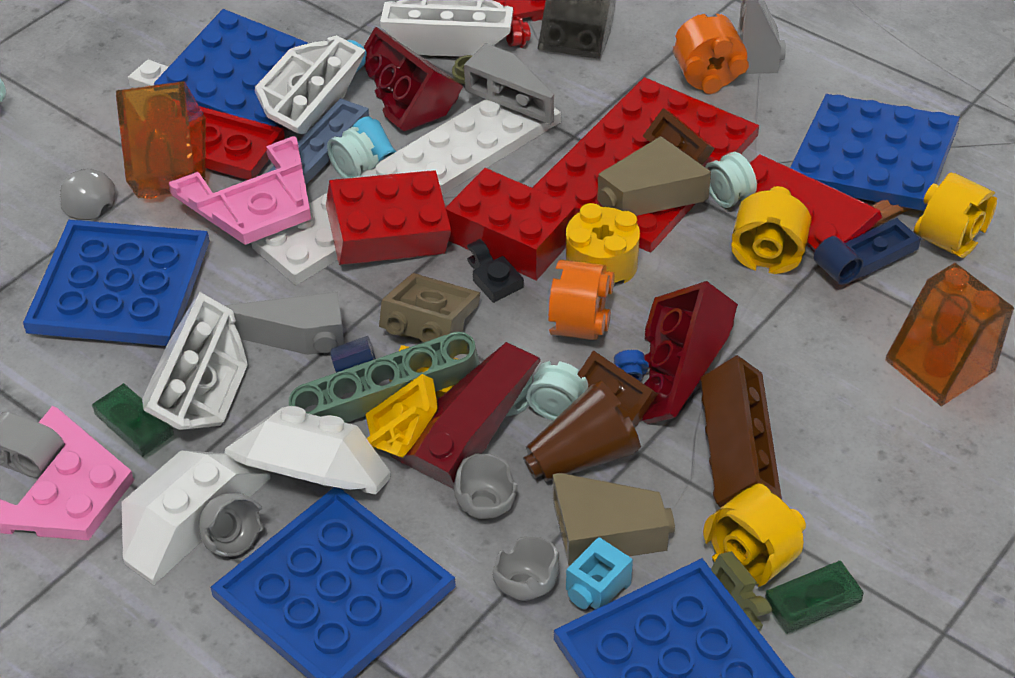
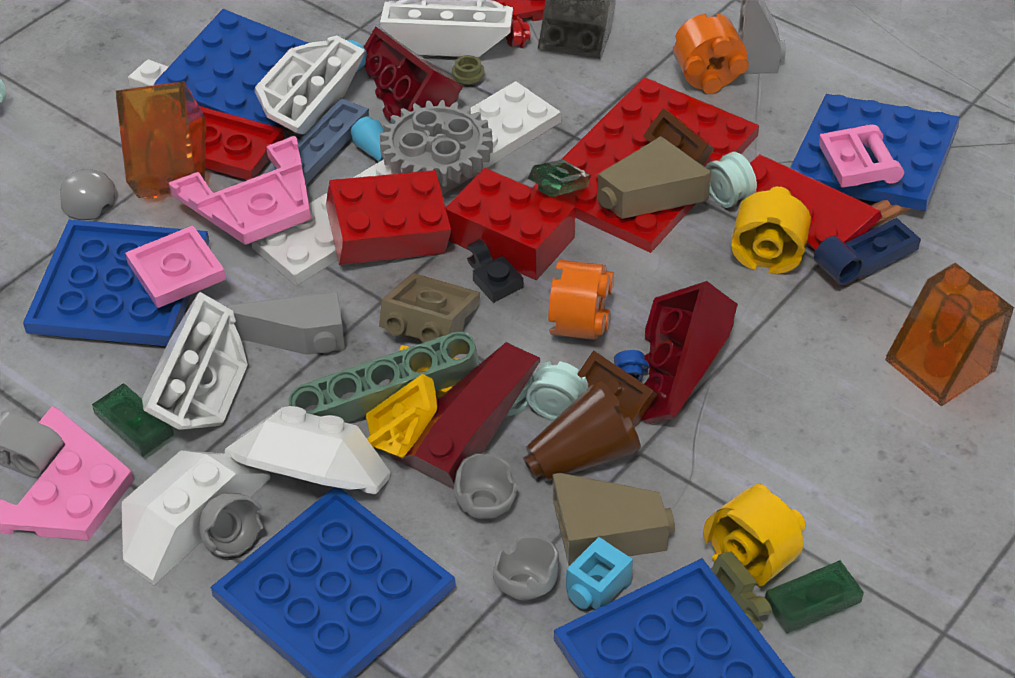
(175, 266): none -> bright pink plate
(351, 153): light aqua wheel -> none
(352, 354): dark blue slope -> none
(437, 140): none -> light grey gear
(508, 82): light grey slope -> none
(558, 177): none -> plate
(605, 238): yellow brick -> none
(738, 430): reddish brown brick -> none
(852, 162): none -> bright pink plate
(956, 214): yellow brick -> none

